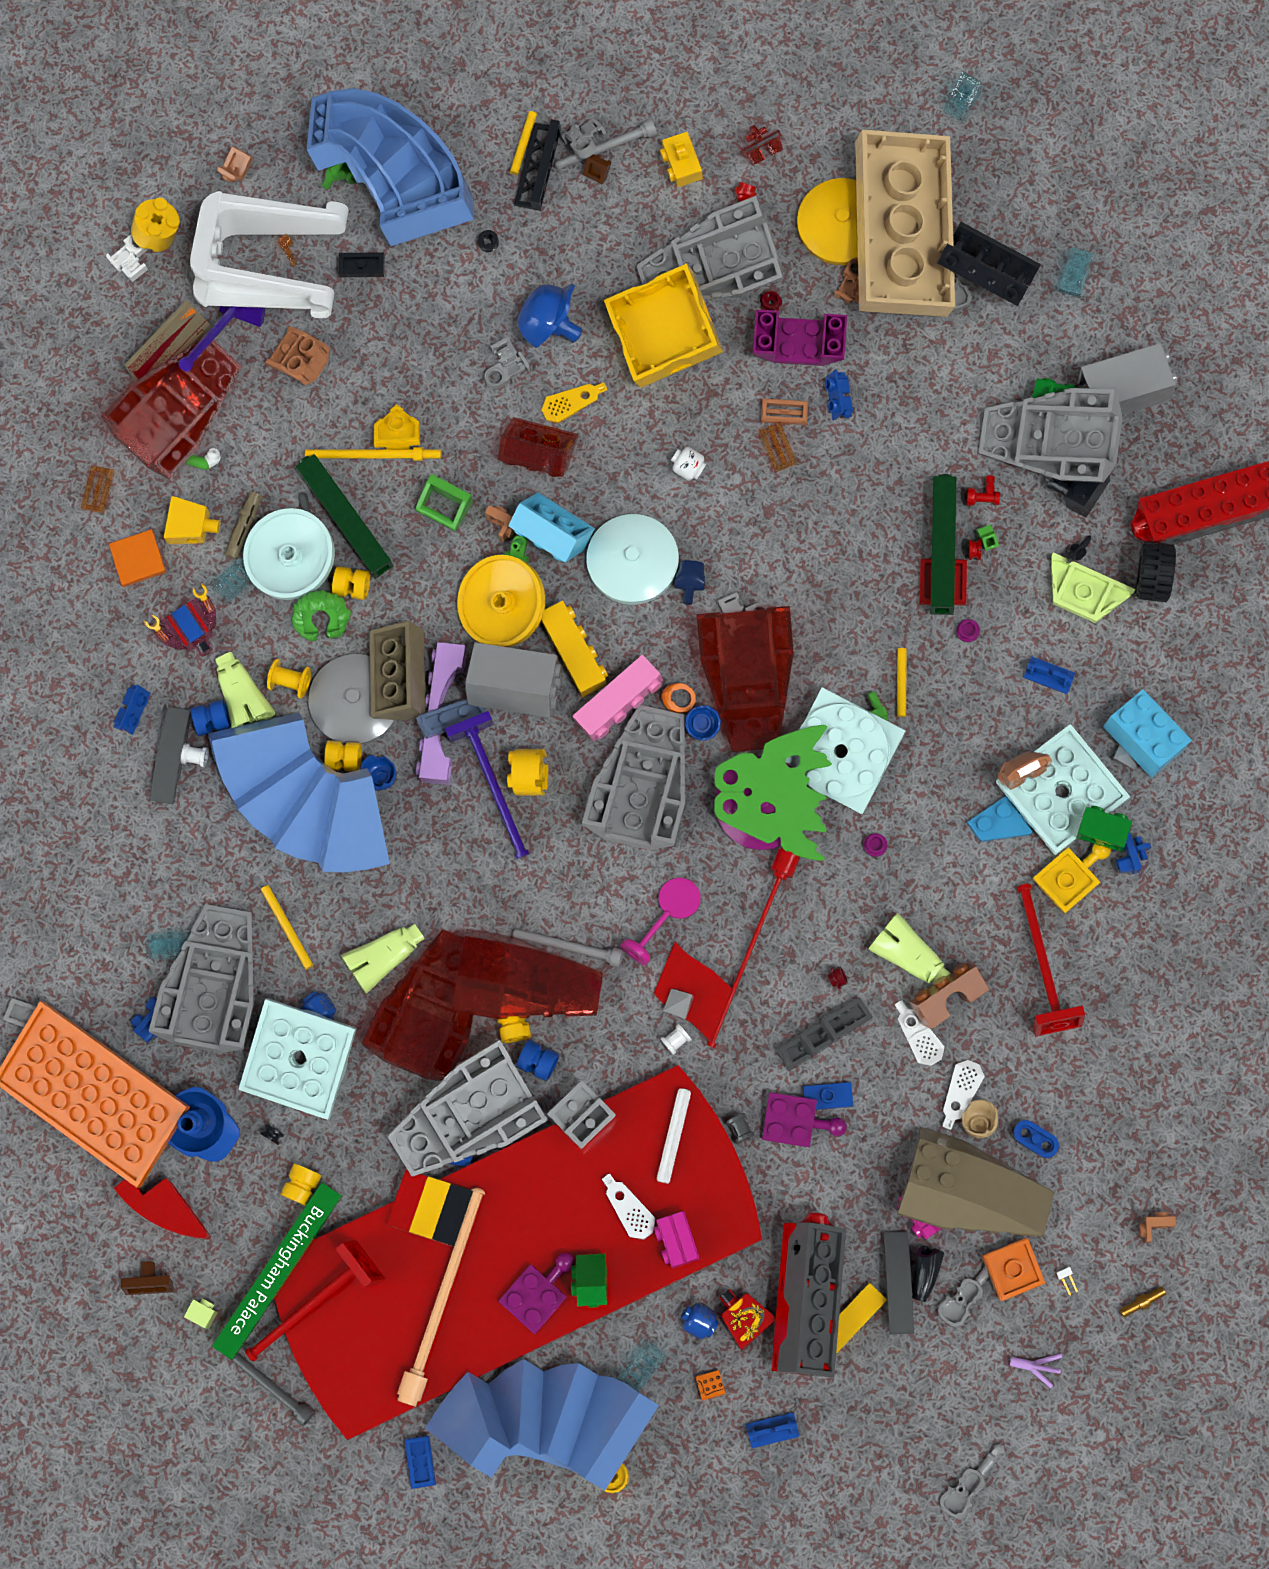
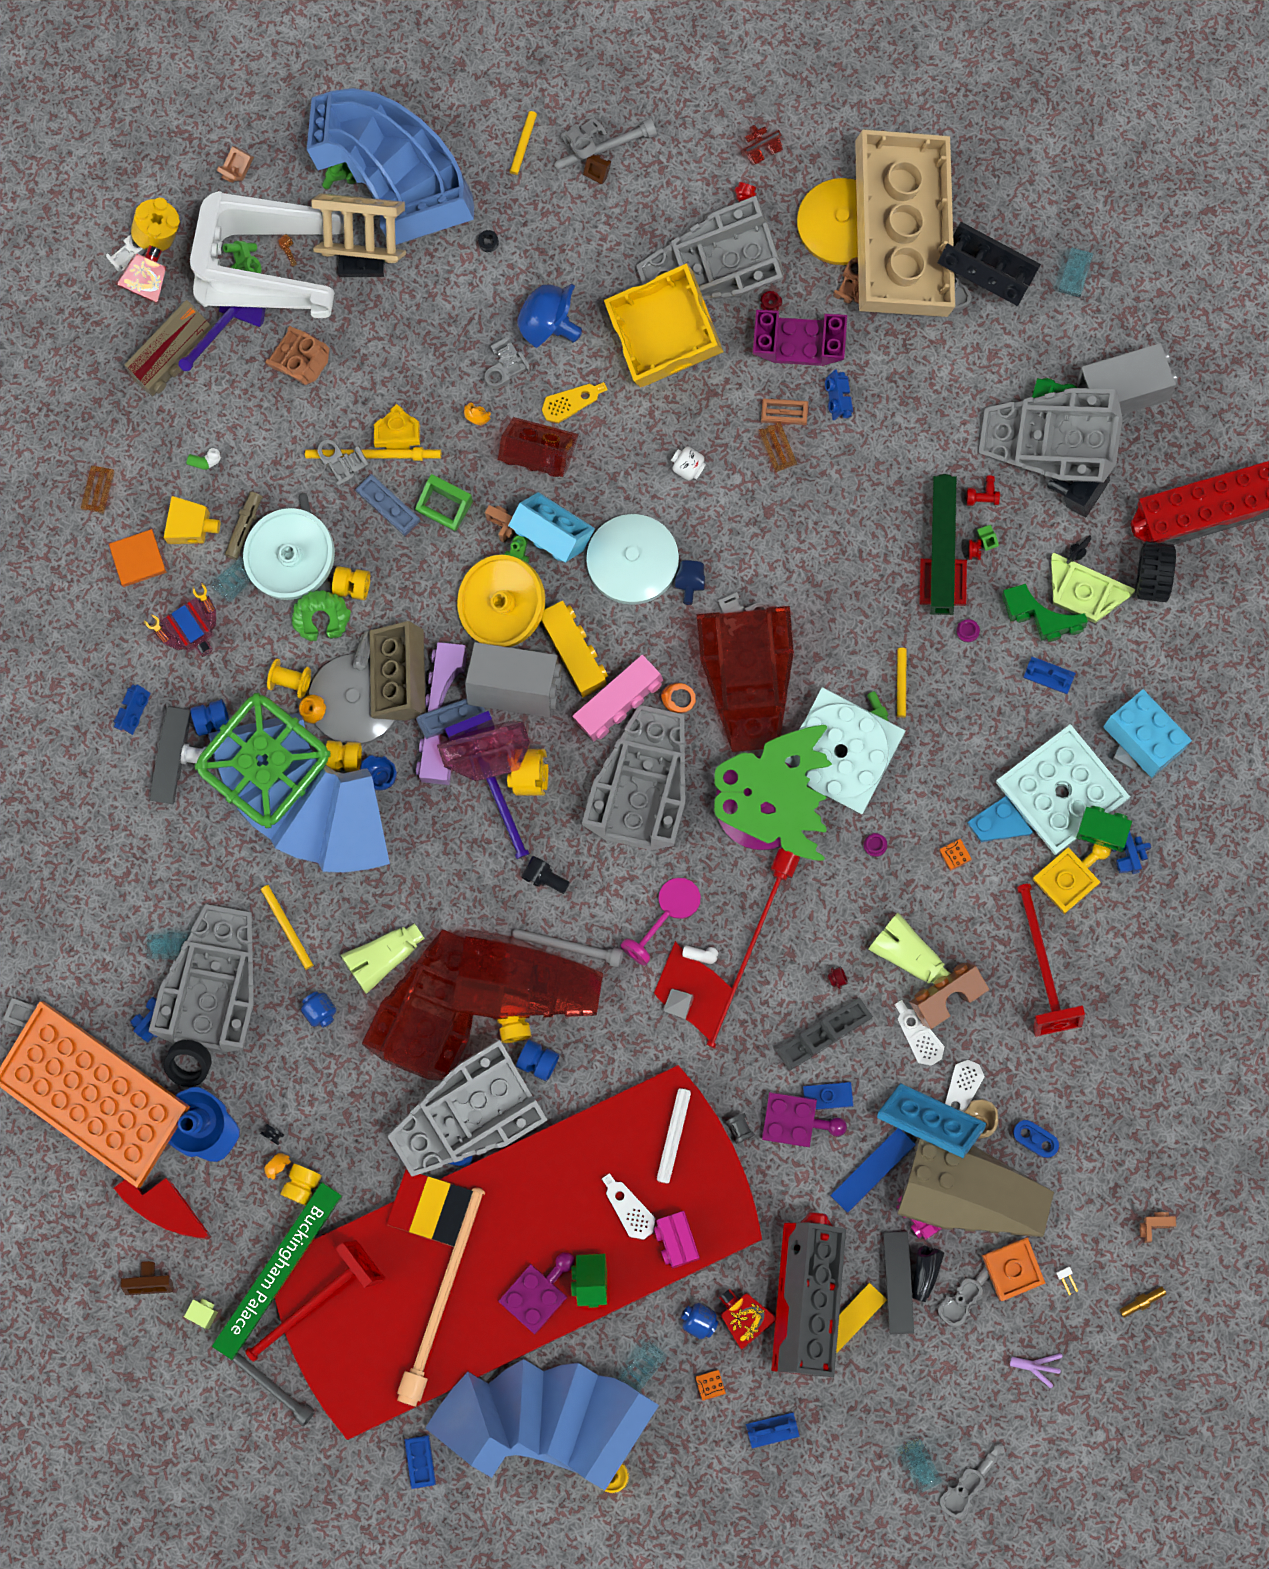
(144, 275): none -> torso
(172, 409): clear red wedge -> none
(180, 1076): none -> black tyre
(241, 695): yellowish green piece -> none
(242, 256): none -> bright green piece
(271, 1061): light aqua piece -> none
(276, 1165): none -> light orange plate
(278, 758): none -> bright green plate
(317, 705): none -> light orange plate
(343, 466): none -> light grey piece
(344, 516): dark green brick -> none
(363, 652): none -> light grey axle
(369, 208): none -> tan fence
(387, 505): none -> sand blue tile
(476, 414): none -> light orange plate
(486, 751): none -> clear pink wedge
(541, 874): none -> black pin
(549, 148): black fence -> none
(581, 1114): light grey brick -> none
(675, 1039): white bush -> none
(681, 159): yellow brick -> none
(703, 722): blue hair -> none
(706, 956): none -> white arm
(872, 1170): none -> blue tile
(920, 1465): none -> clear light blue slope
(931, 1120): none -> dark azure tile
(955, 854): none -> orange tile
(963, 96): clear light blue slope -> none
(1022, 766): nougat slope -> none
(1050, 625): none -> green arch

